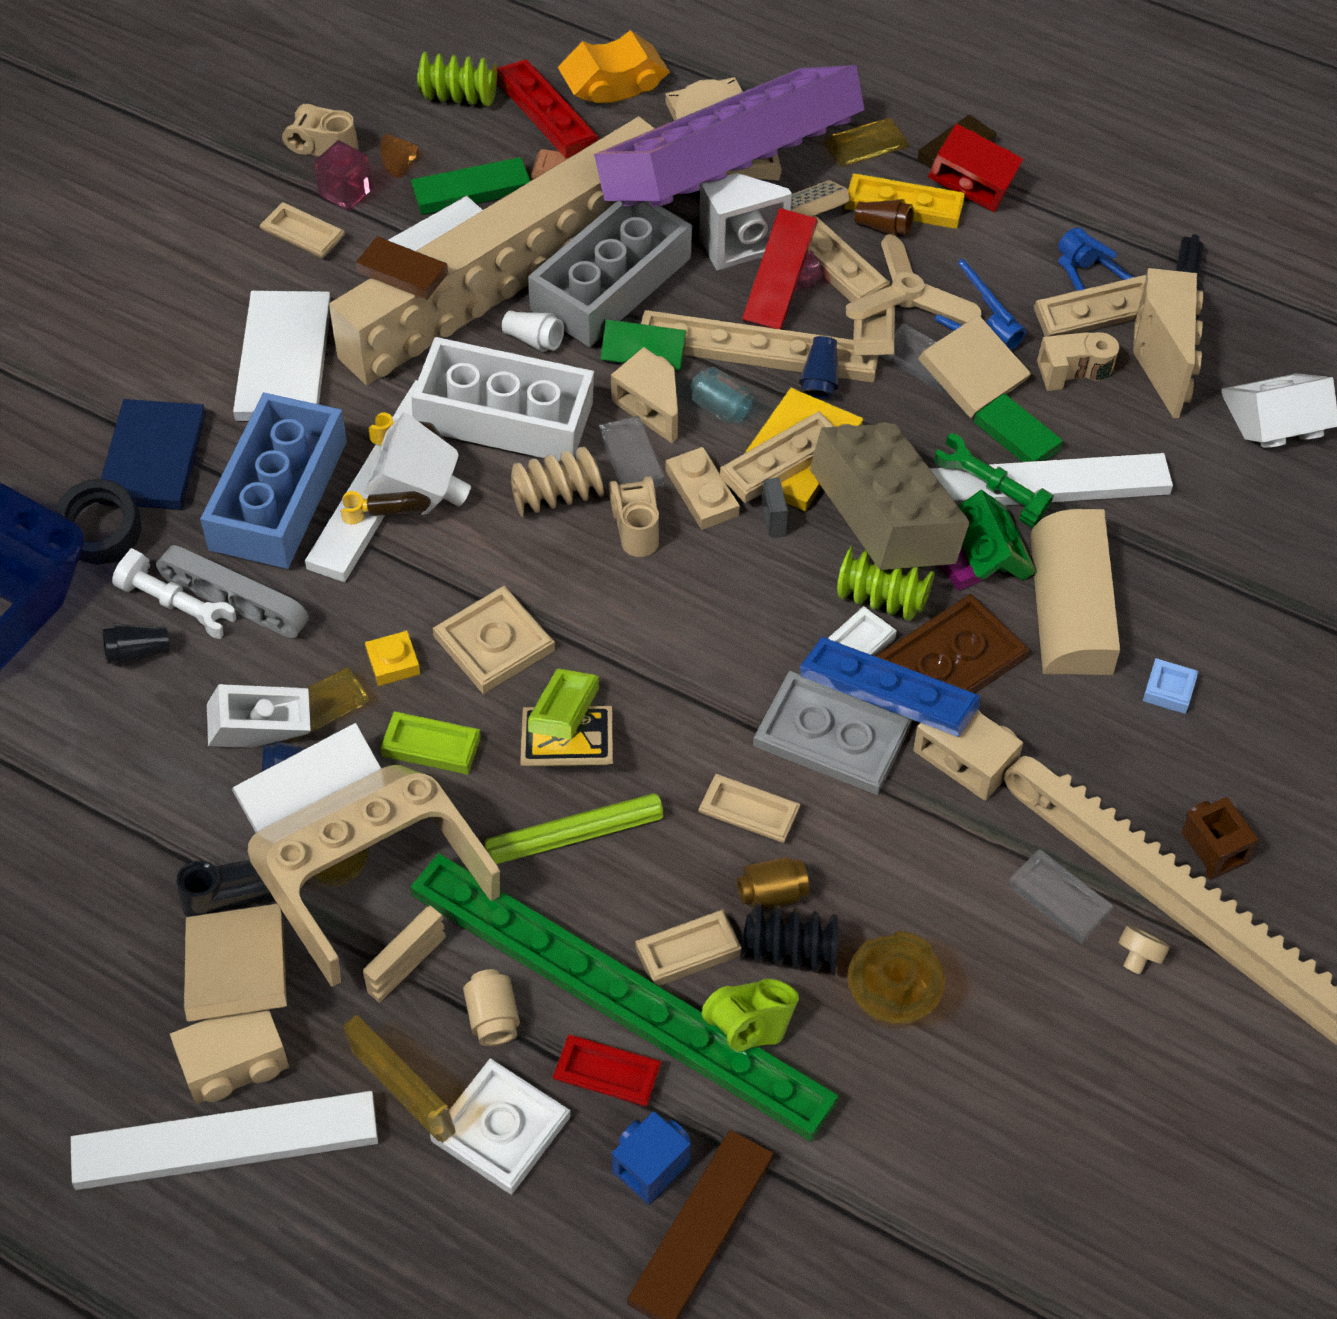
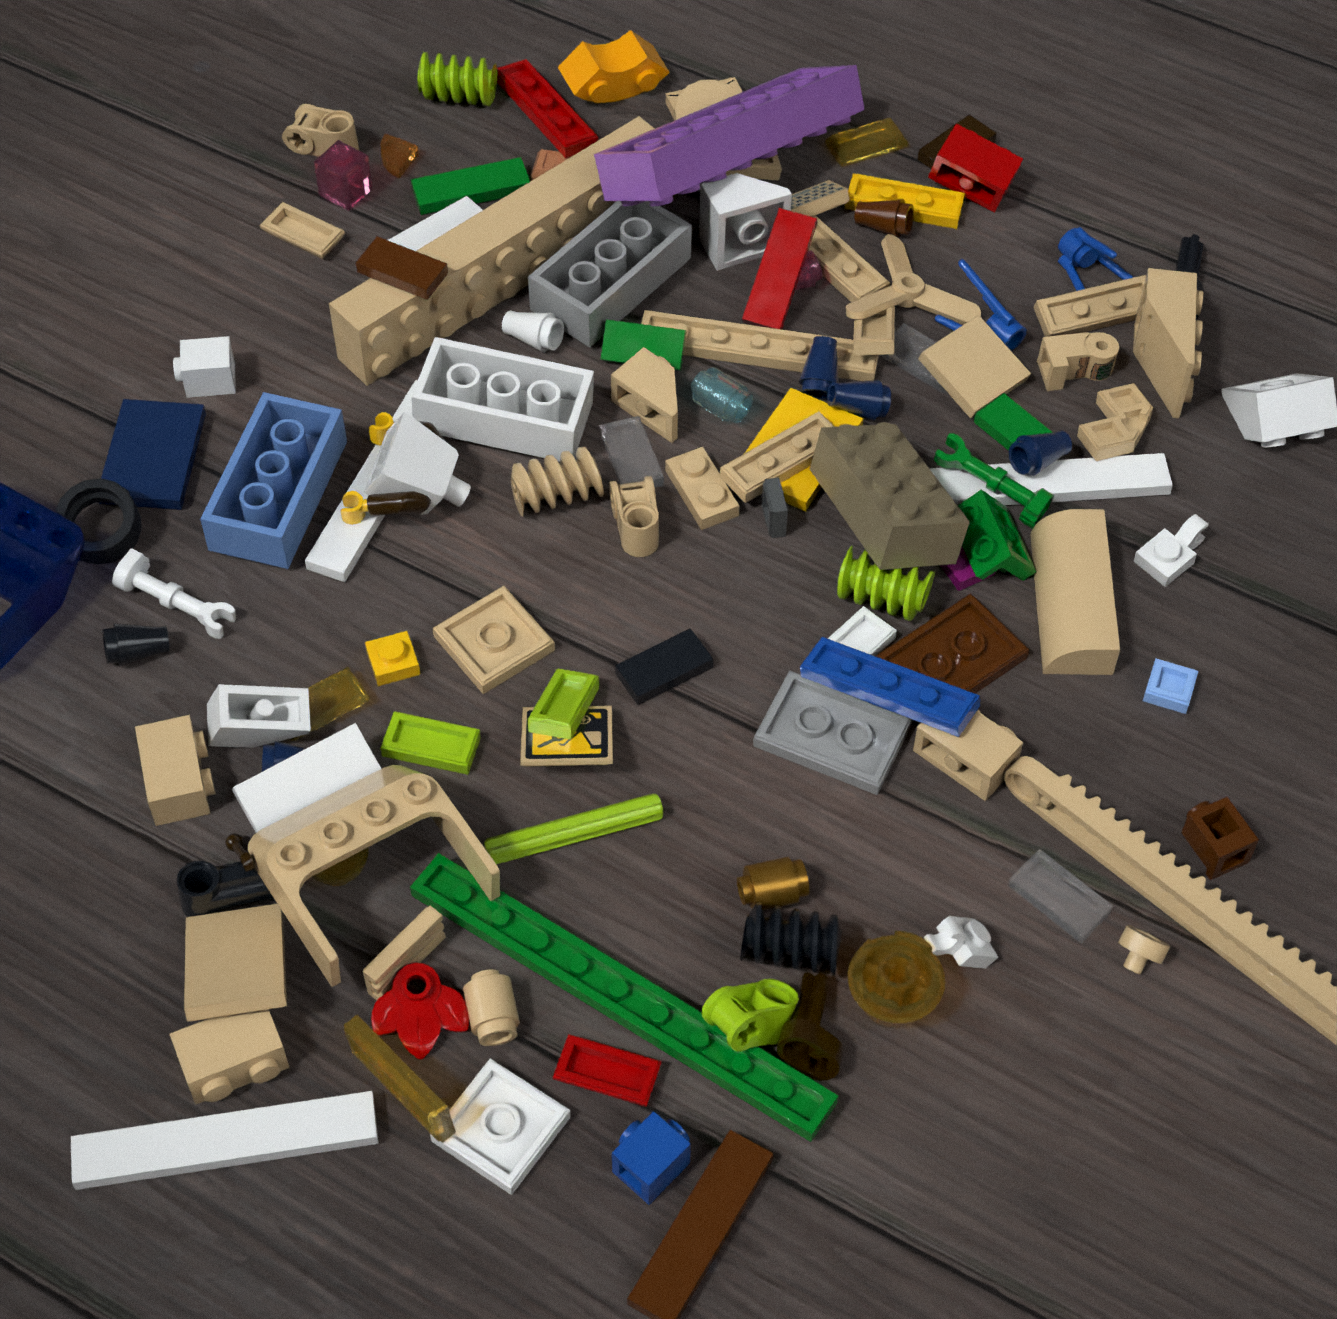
(173, 769): none -> tan brick
(206, 367): none -> white brick
(221, 584): light grey beam -> none
(235, 843): none -> dark brown hinge
(282, 348): white tile -> none
(422, 1015): none -> red plate
(664, 666): none -> black tile
(688, 948): tan tile -> none
(749, 808): tan tile -> none
(803, 1041): none -> dark brown piece
(862, 398): none -> dark blue cone
(965, 940): none -> white plate
(1037, 451): none -> dark blue cone
(1126, 421): none -> tan tile
(1169, 555): none -> white plate

